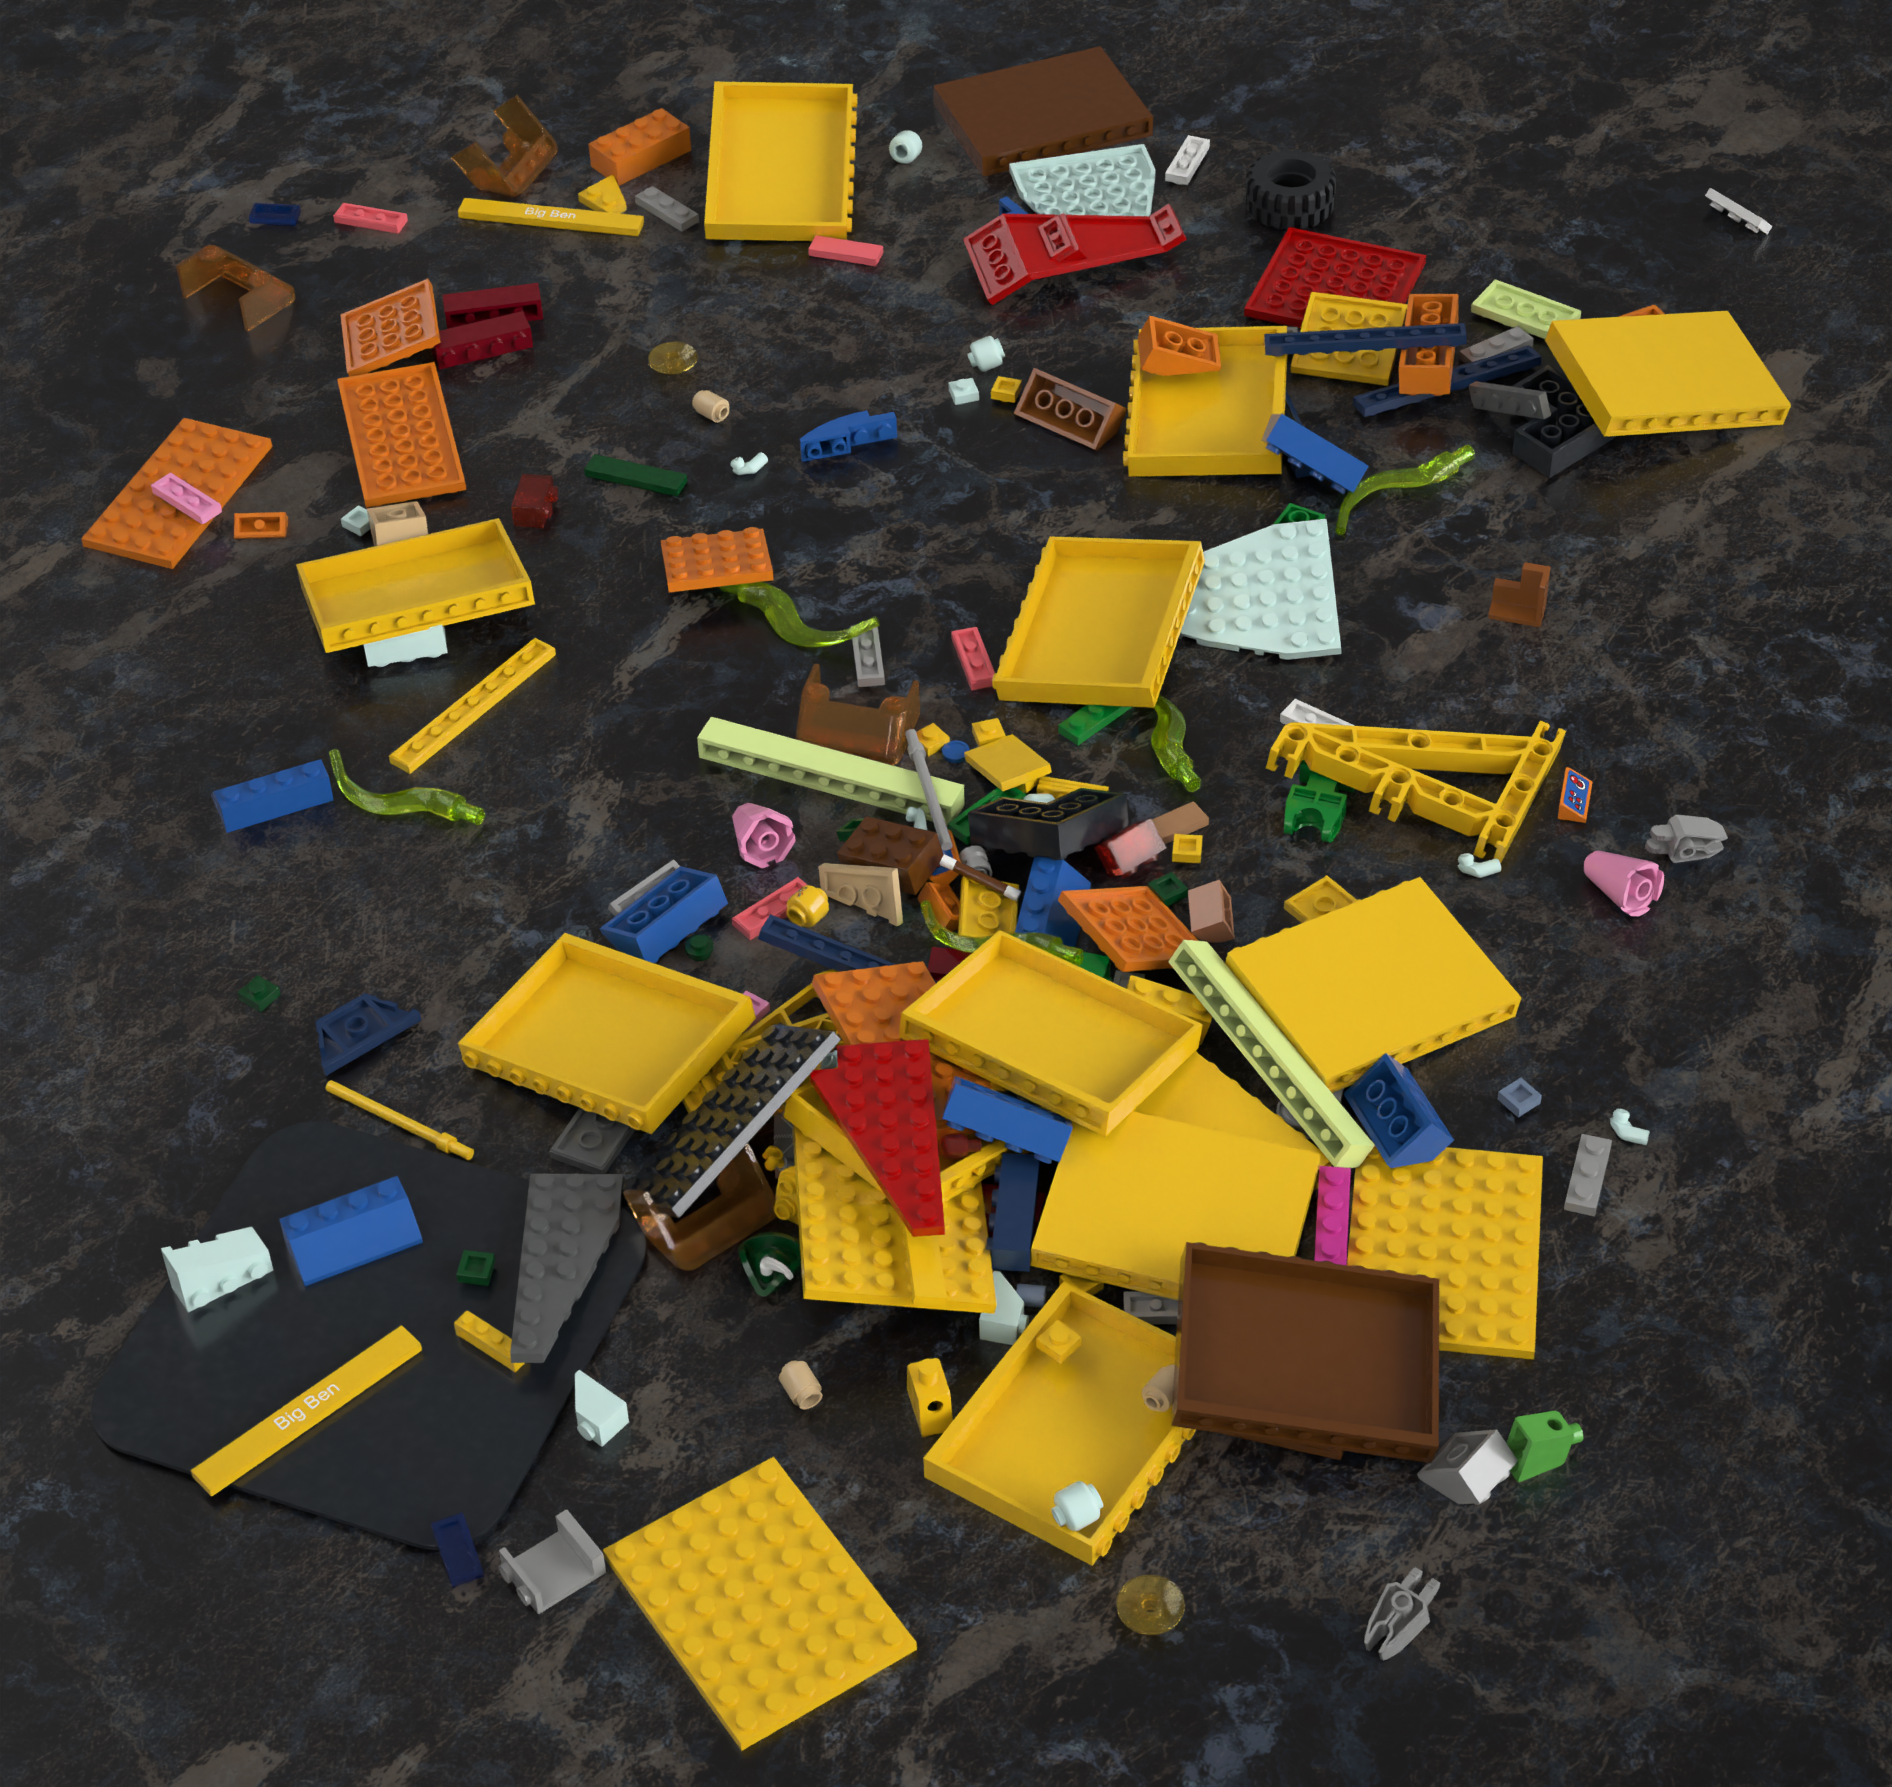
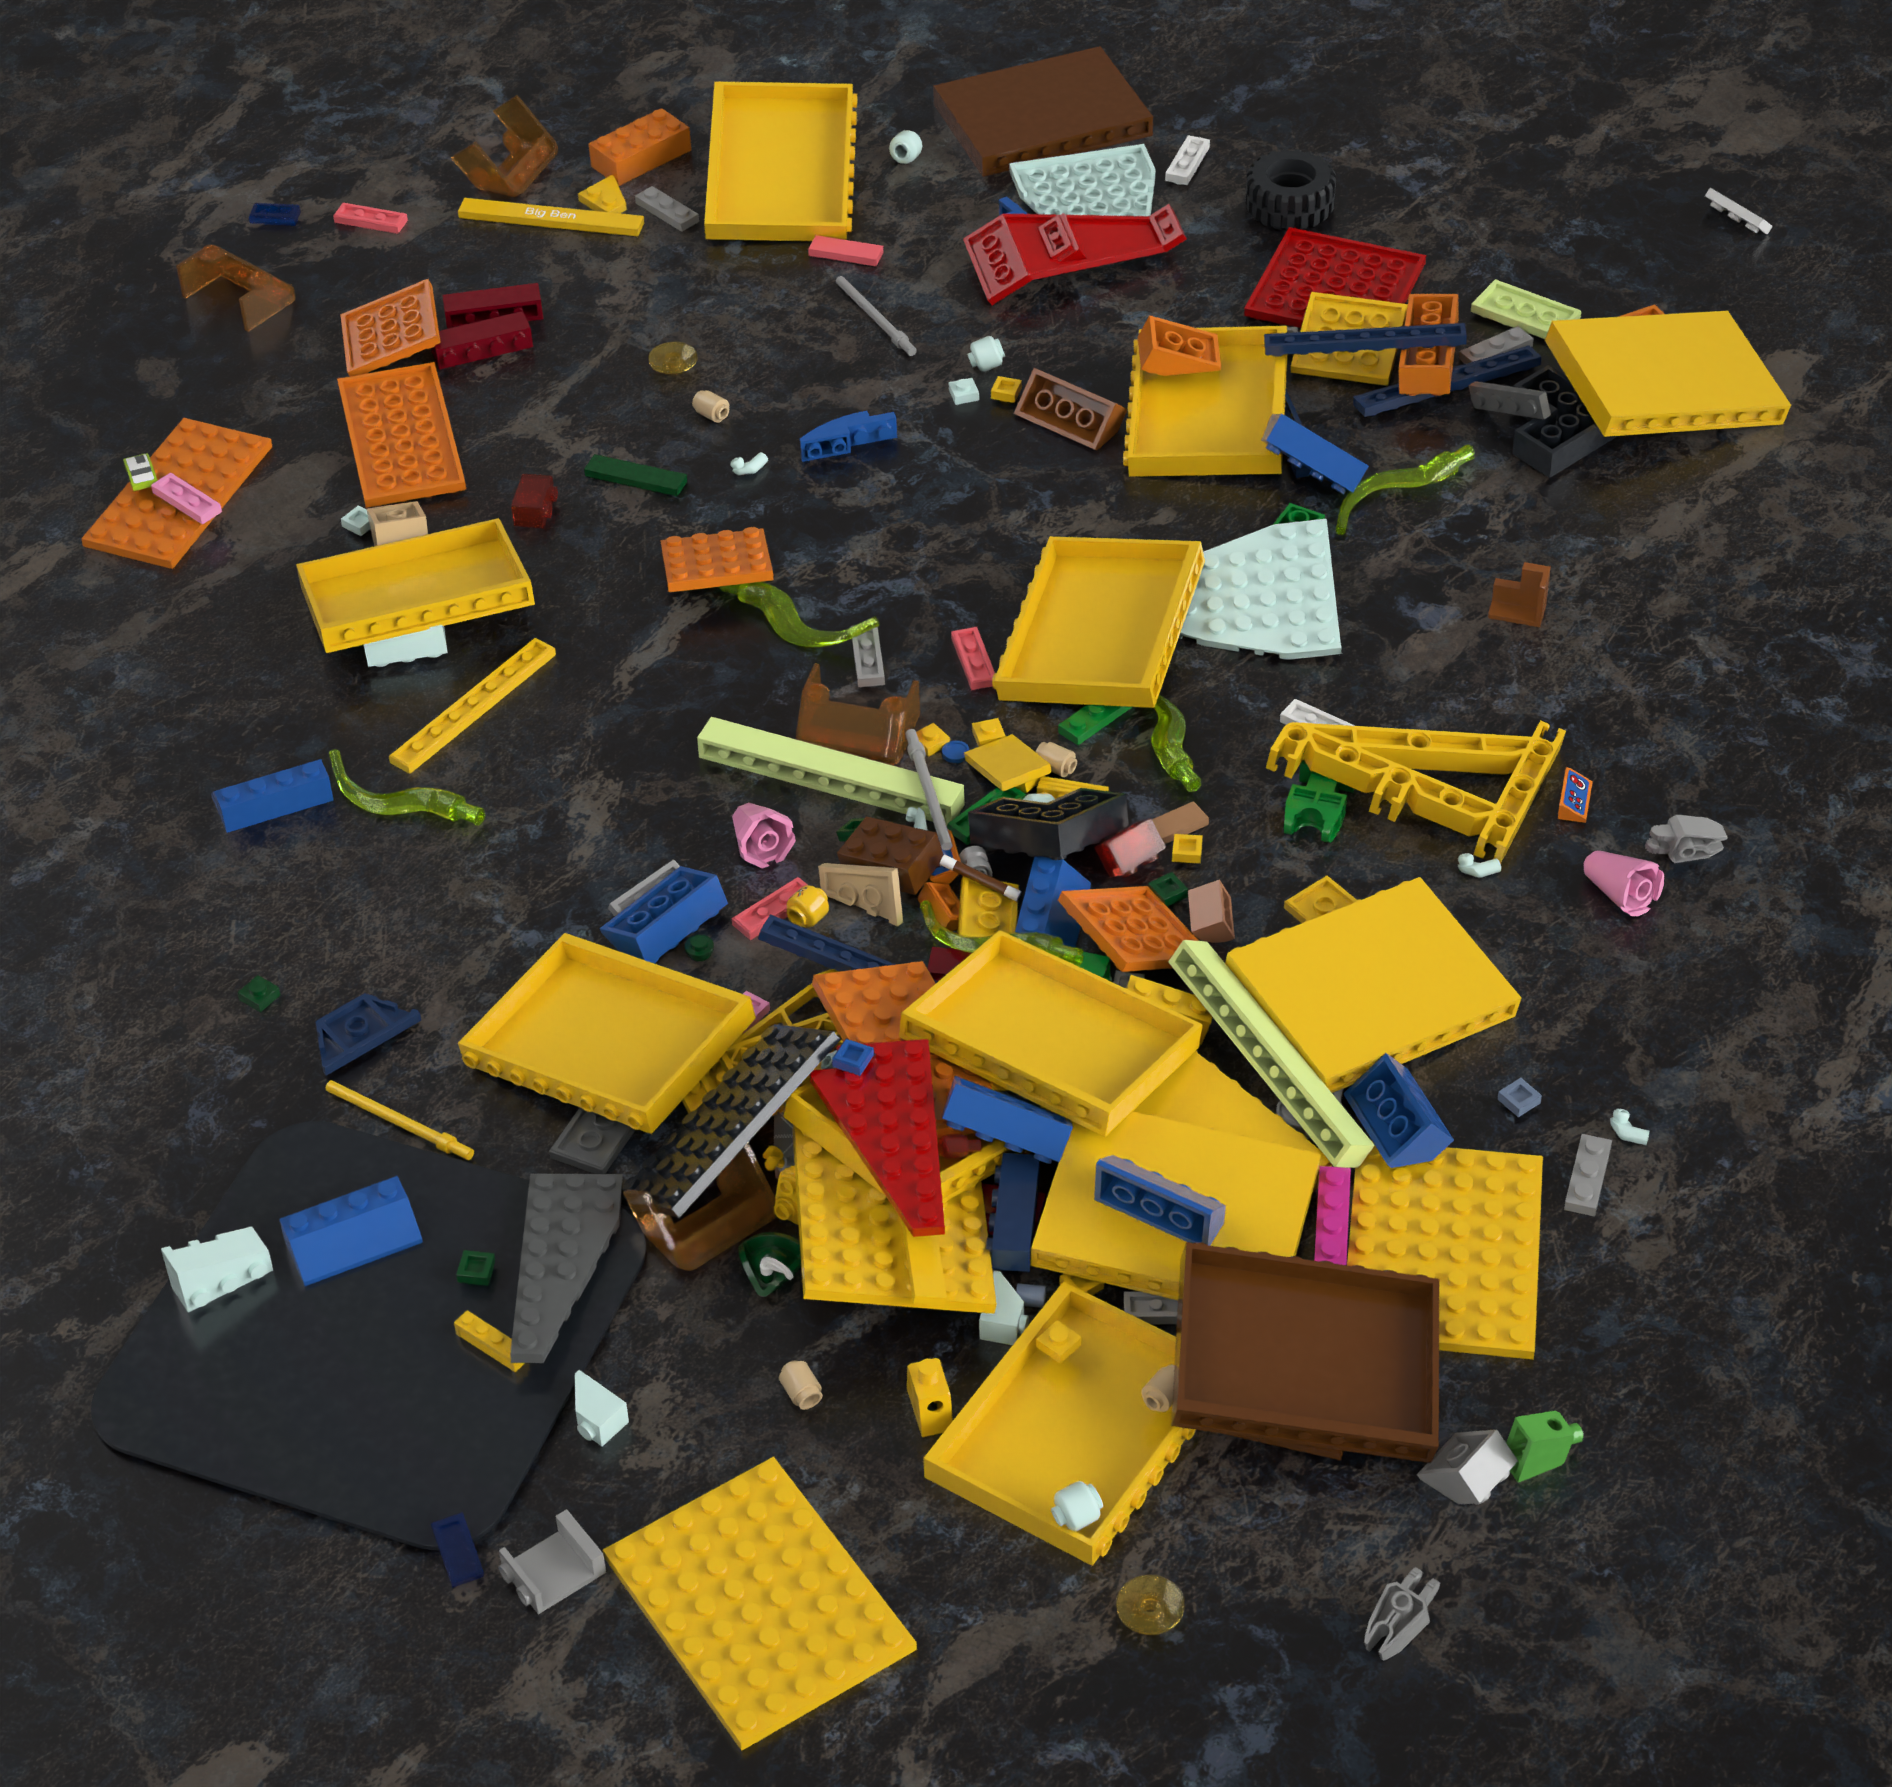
(140, 471): none -> slope
(260, 525): orange slope -> none
(306, 1410): yellow tile -> none
(852, 1057): none -> blue tile
(897, 337): none -> light grey bar
(1060, 759): none -> tan brick
(1157, 1200): none -> blue slope

